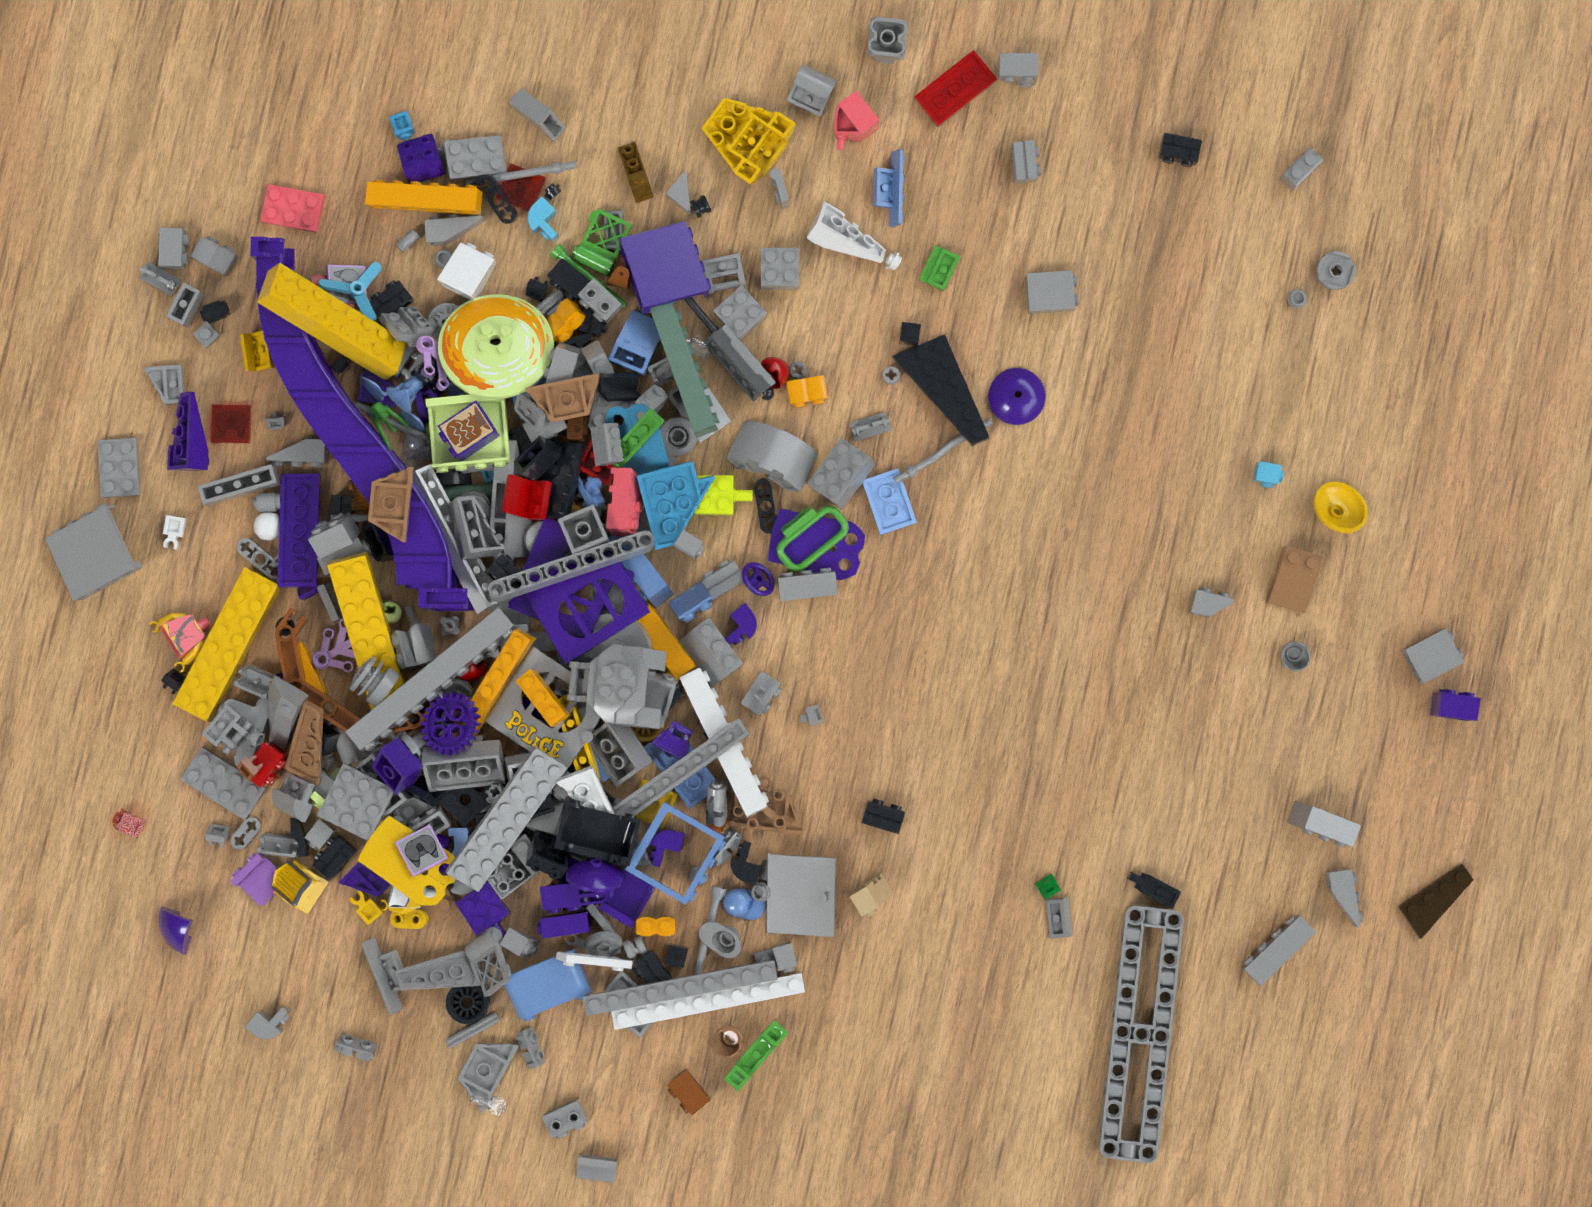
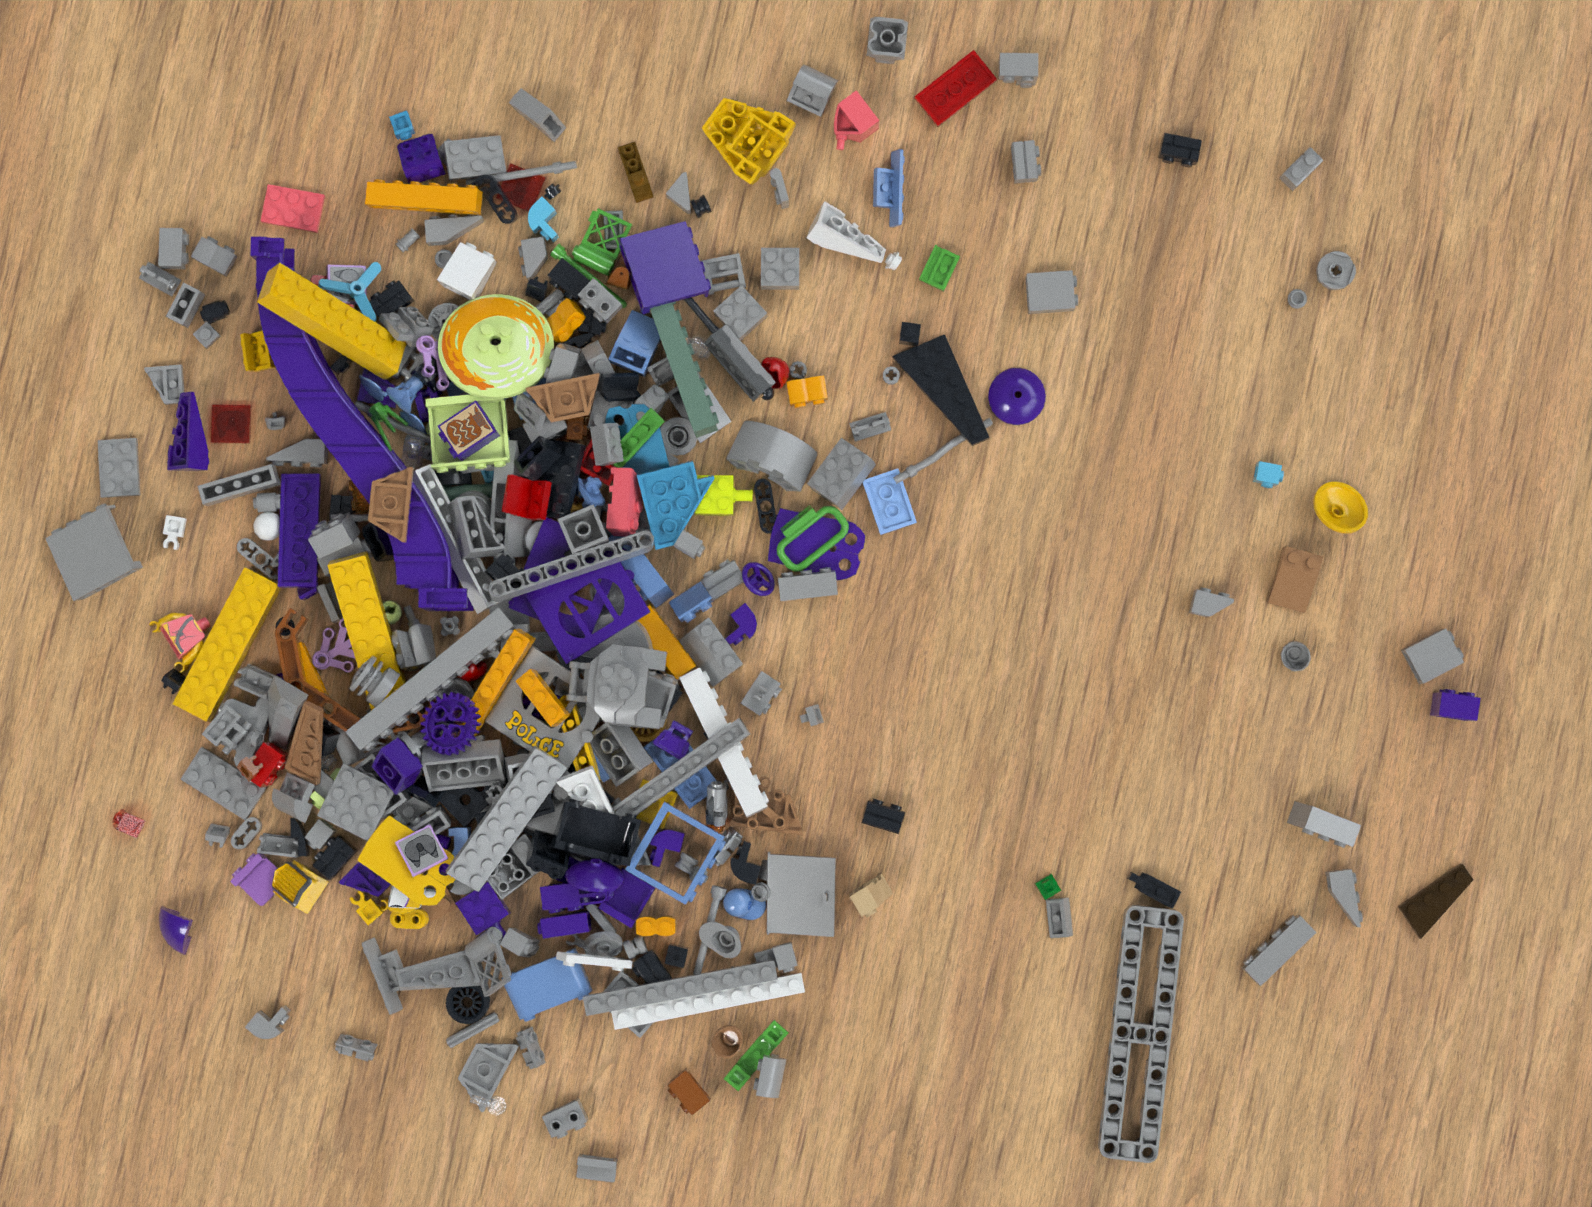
(534, 256): none -> light grey slope
(686, 863): none -> light grey wheel
(770, 1077): none -> light grey brick

